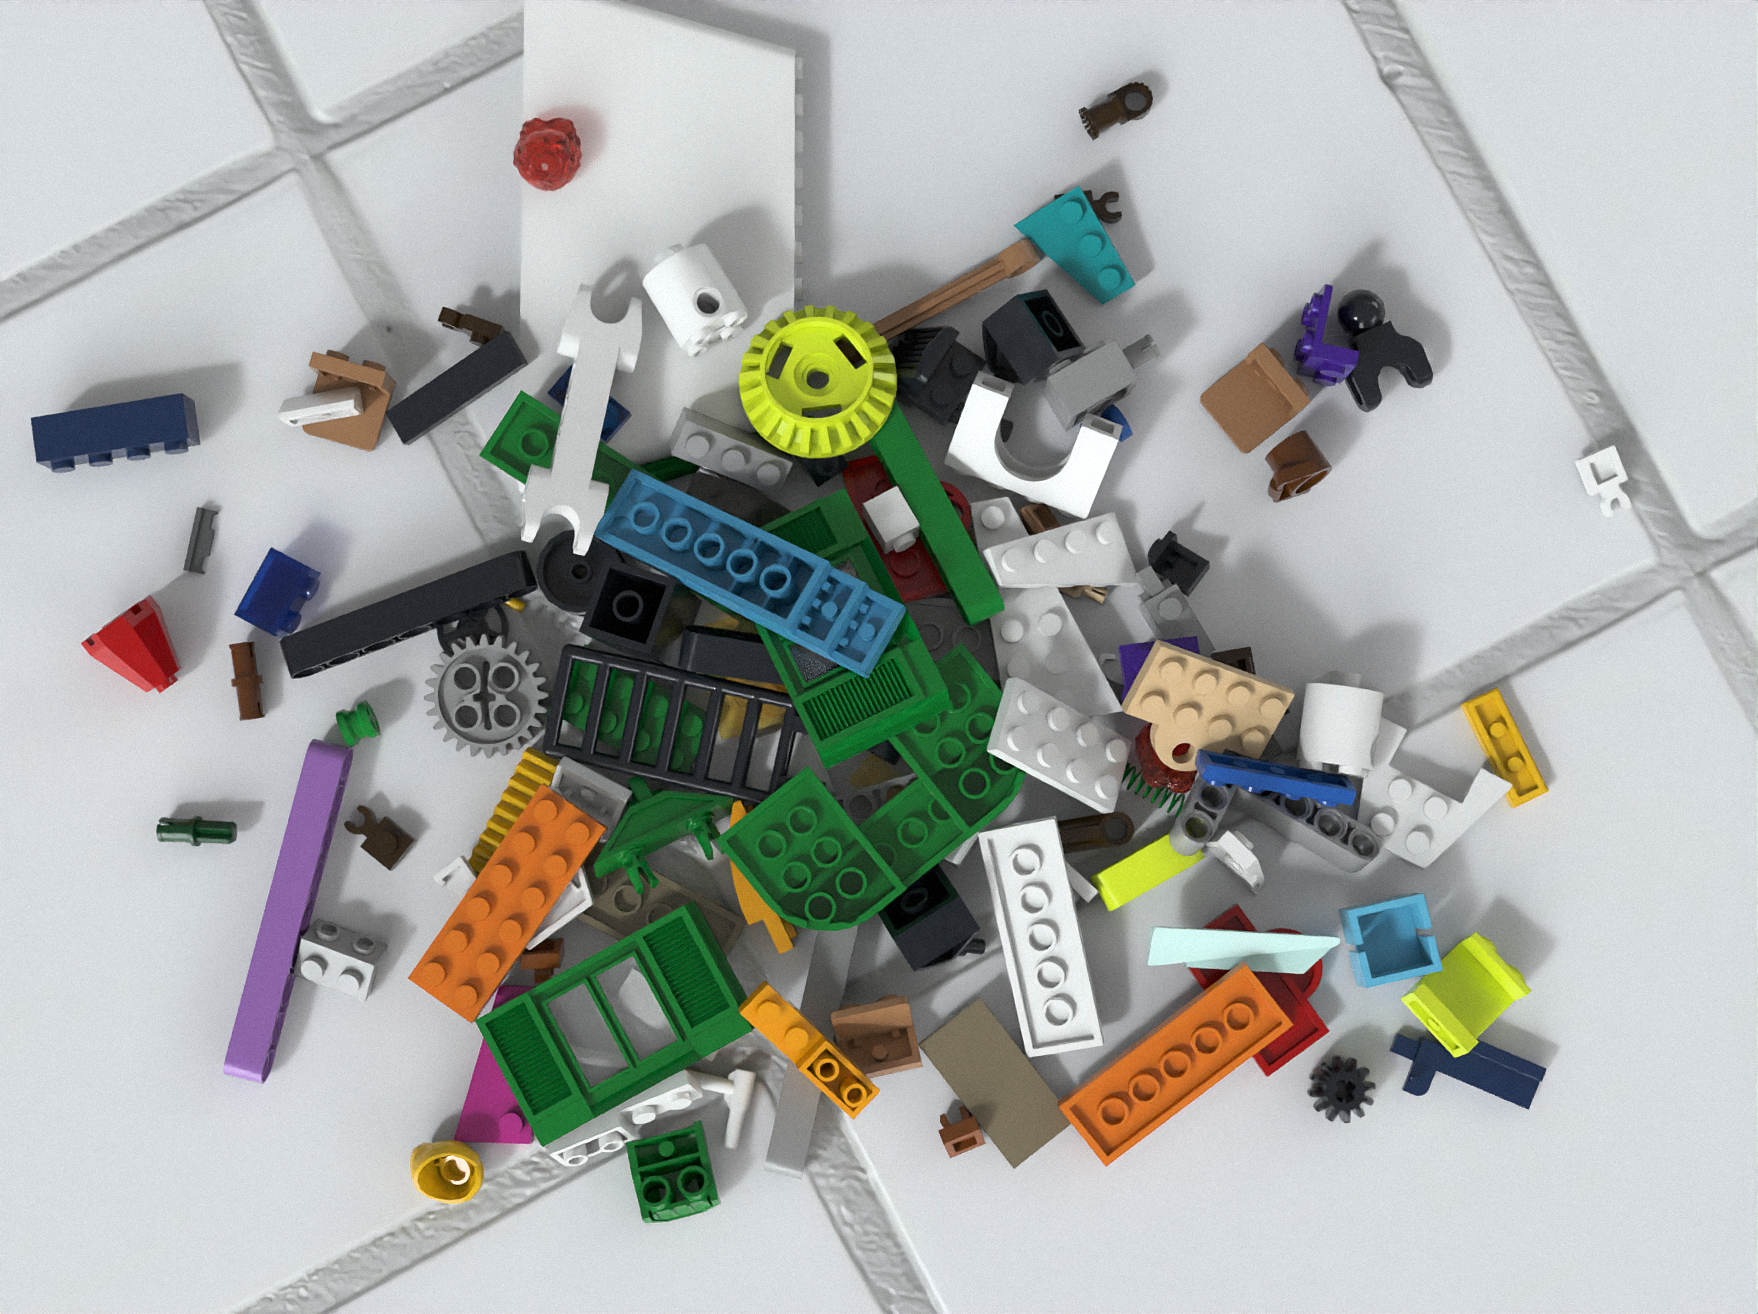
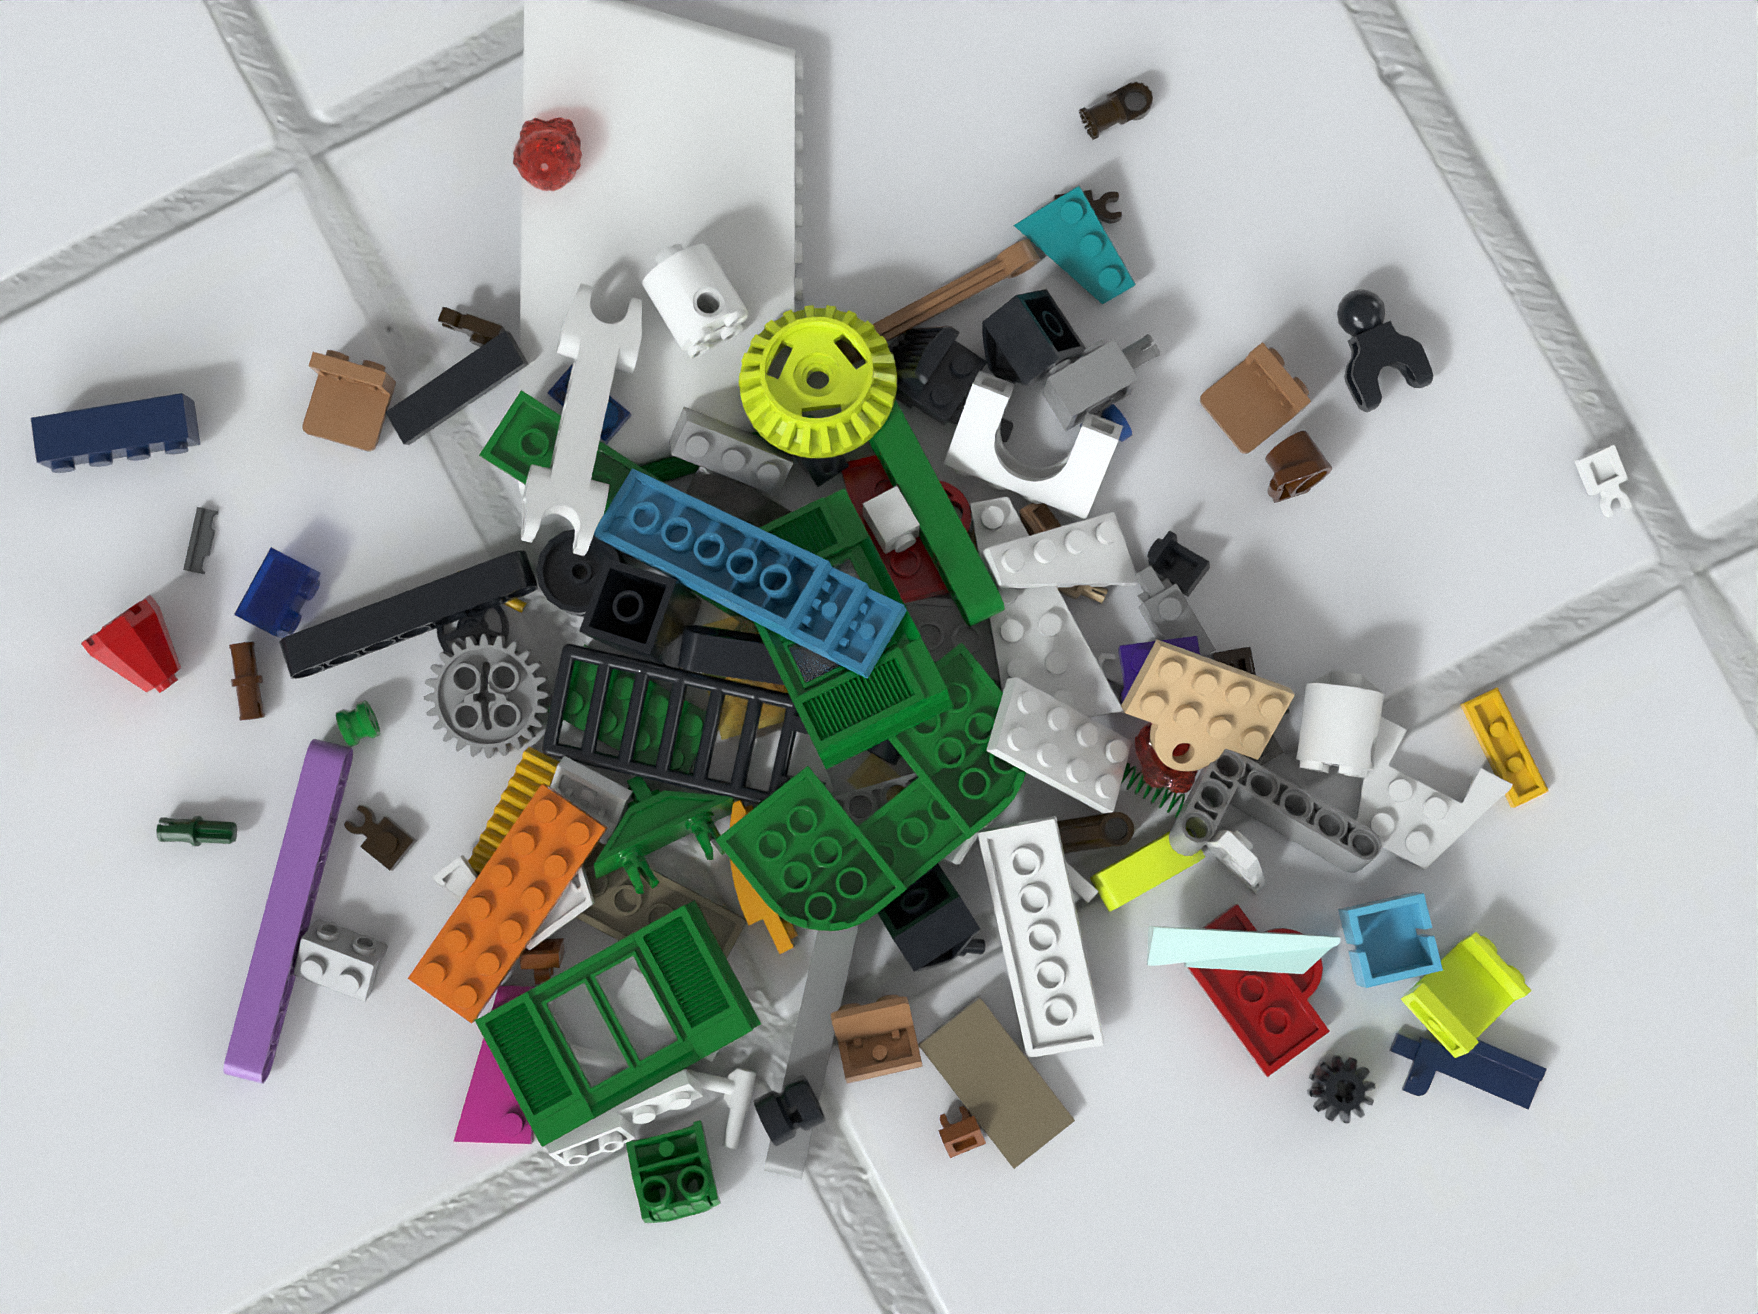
(321, 406): white slope -> none
(446, 1171): yellow hair -> none
(776, 1117): none -> black wheel
(809, 1049): light orange slope -> none
(1174, 1063): orange plate -> none
(1286, 780): blue plate -> none
(1321, 361): dark purple bracket -> none

